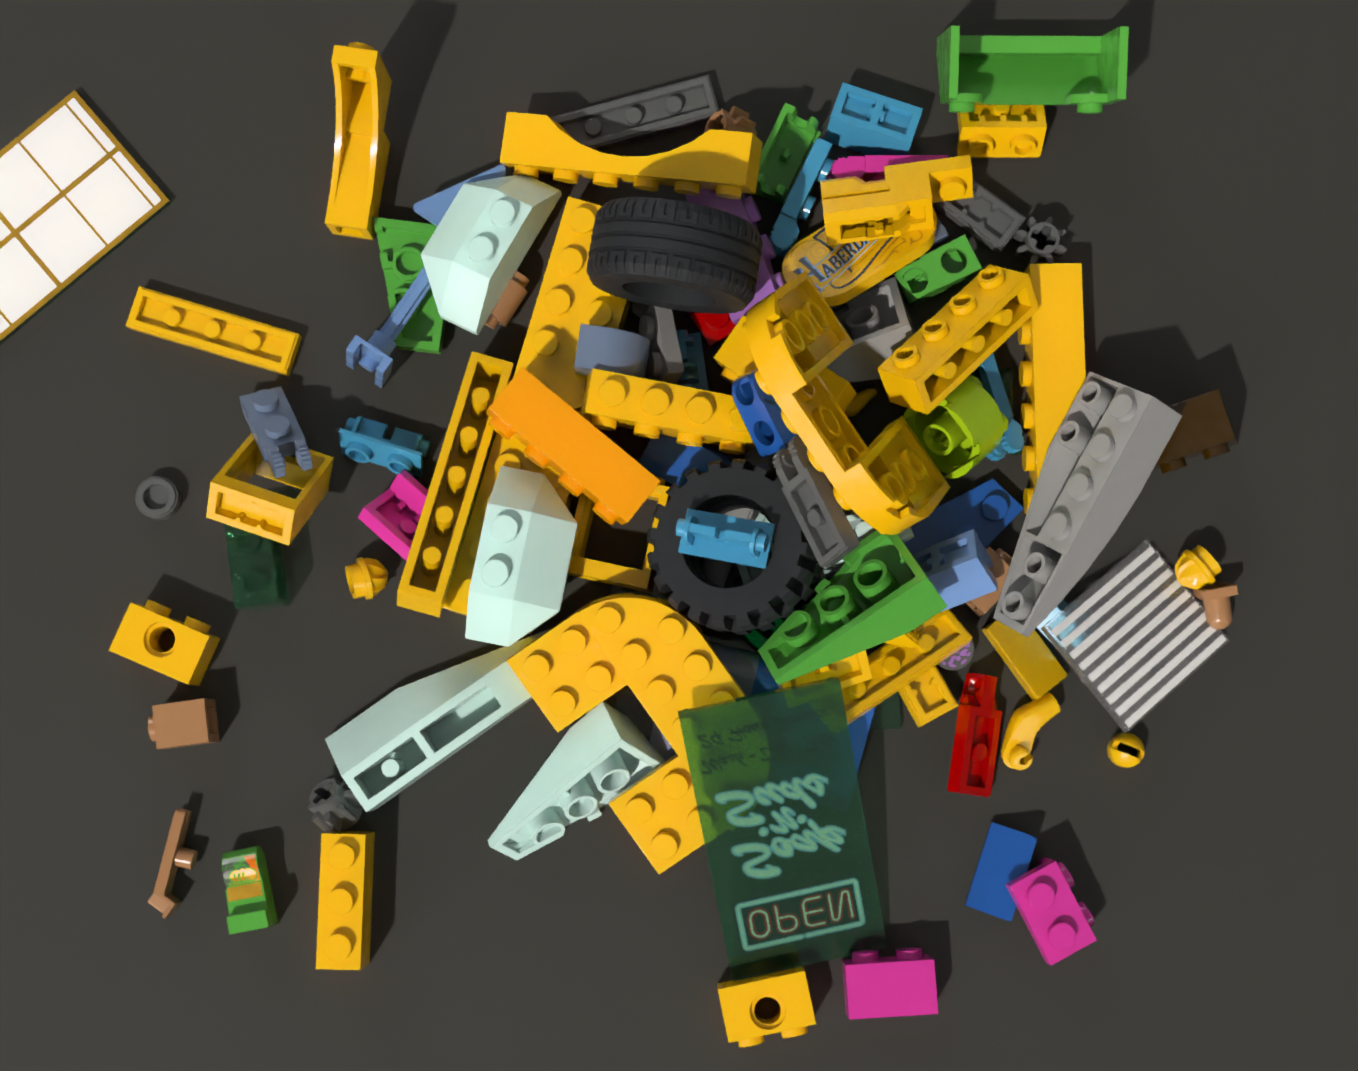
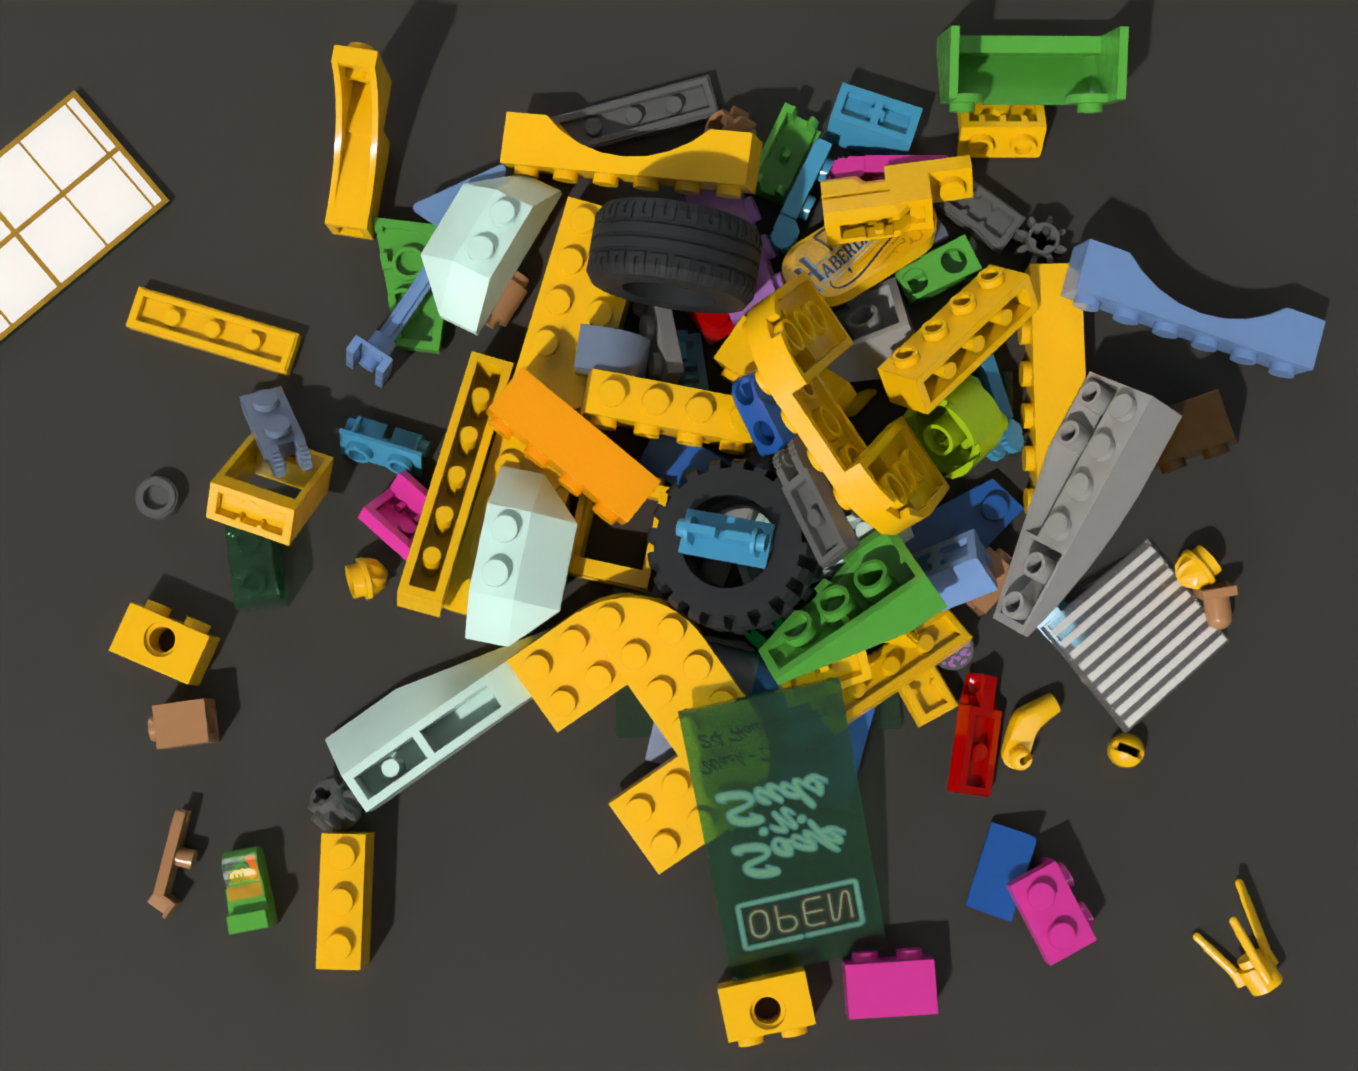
(581, 775): light aqua wedge -> none
(1026, 658): yellow slope -> none
(1113, 282): none -> medium blue arch
(1256, 966): none -> yellow plant

